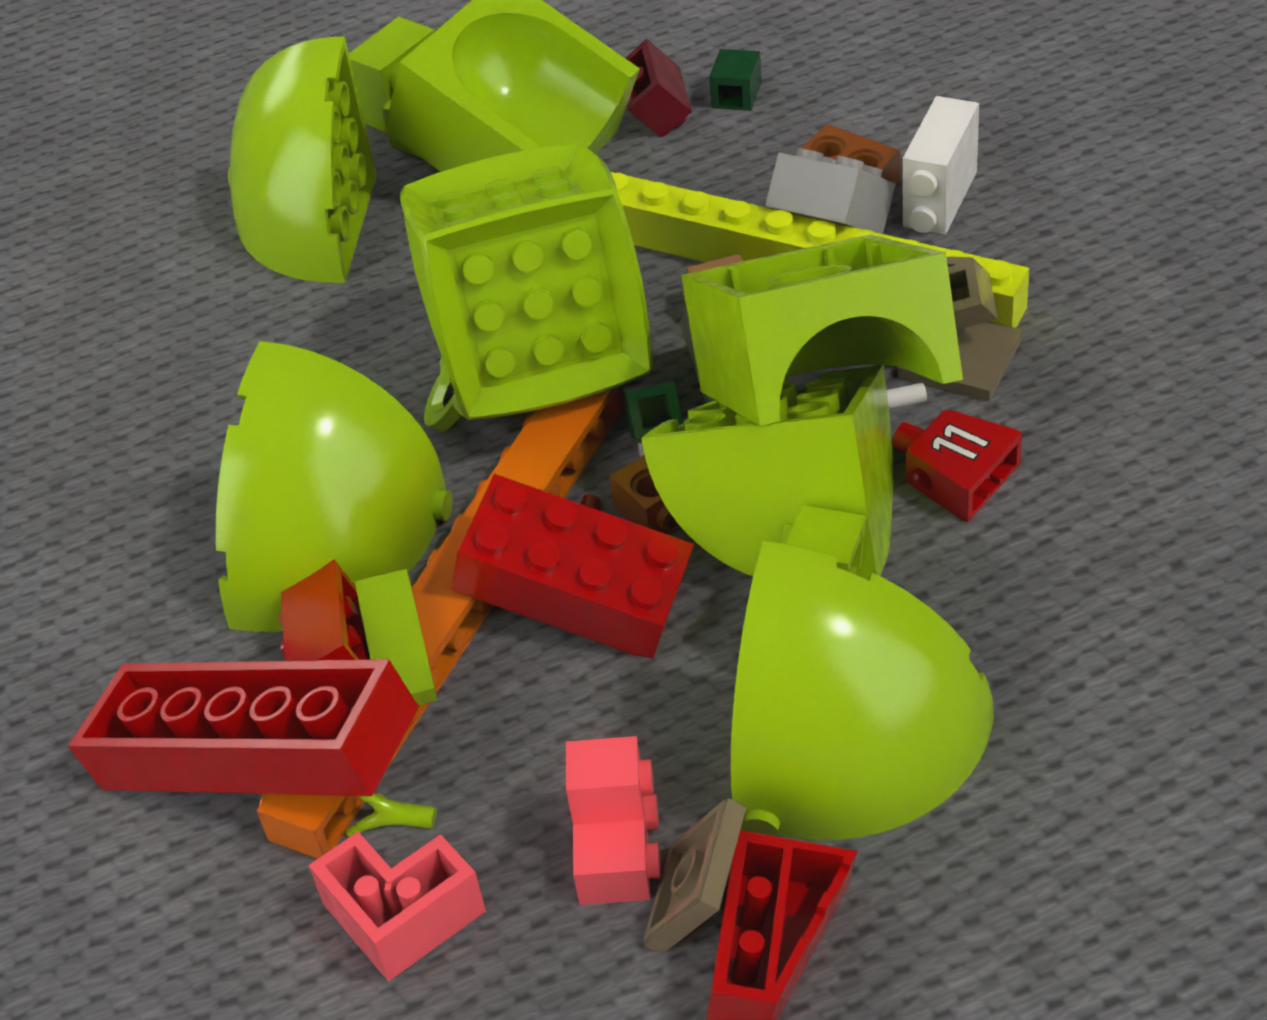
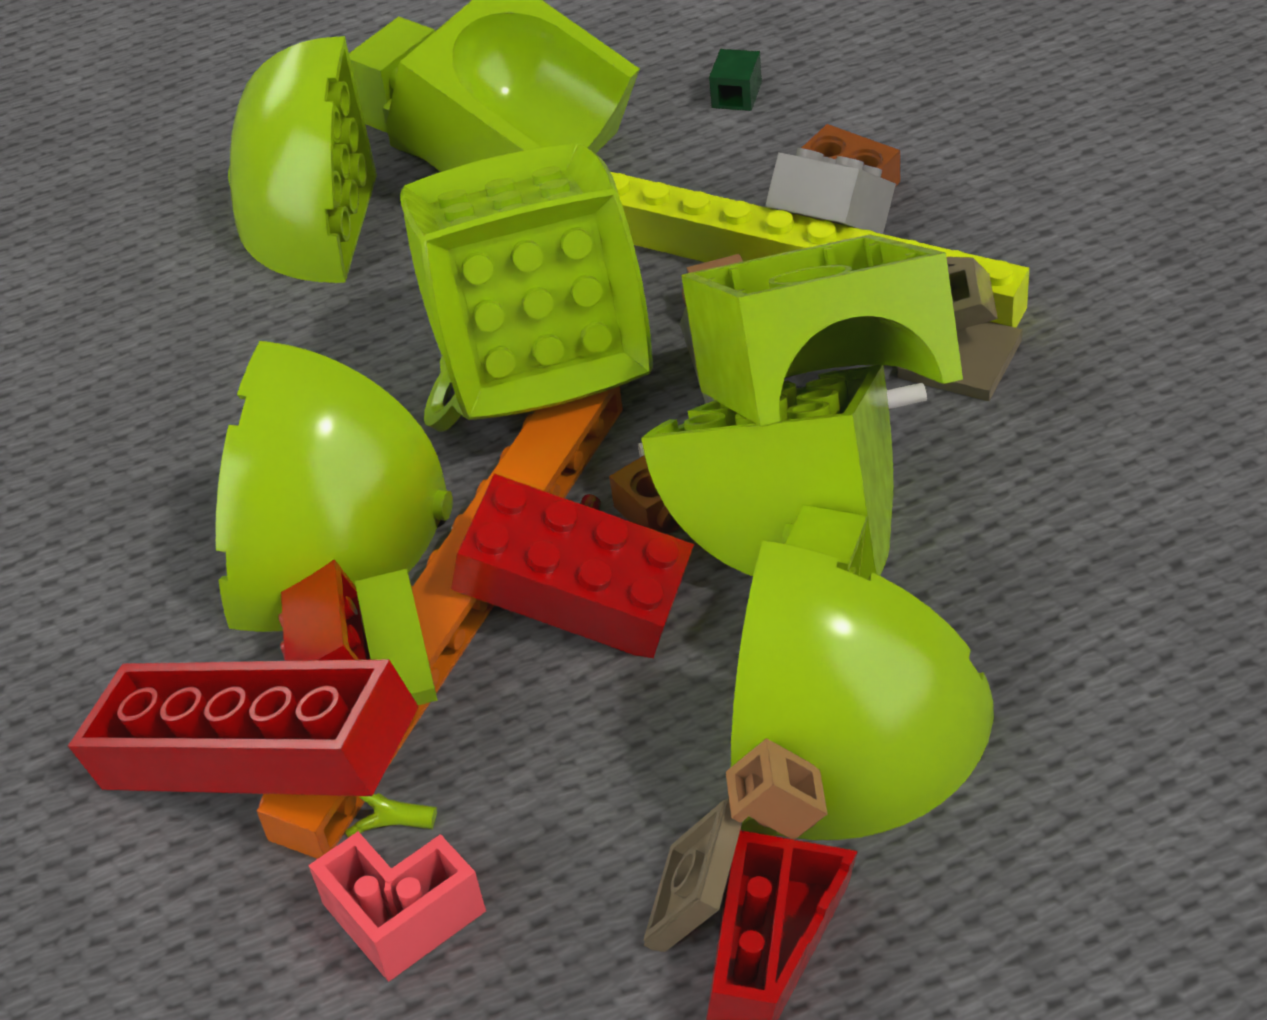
(611, 816): coral brick -> none
(650, 405): dark green brick -> none
(659, 90): dark red brick -> none
(776, 790): none -> medium nougat brick
(940, 165): white brick -> none
(958, 459): red torso -> none

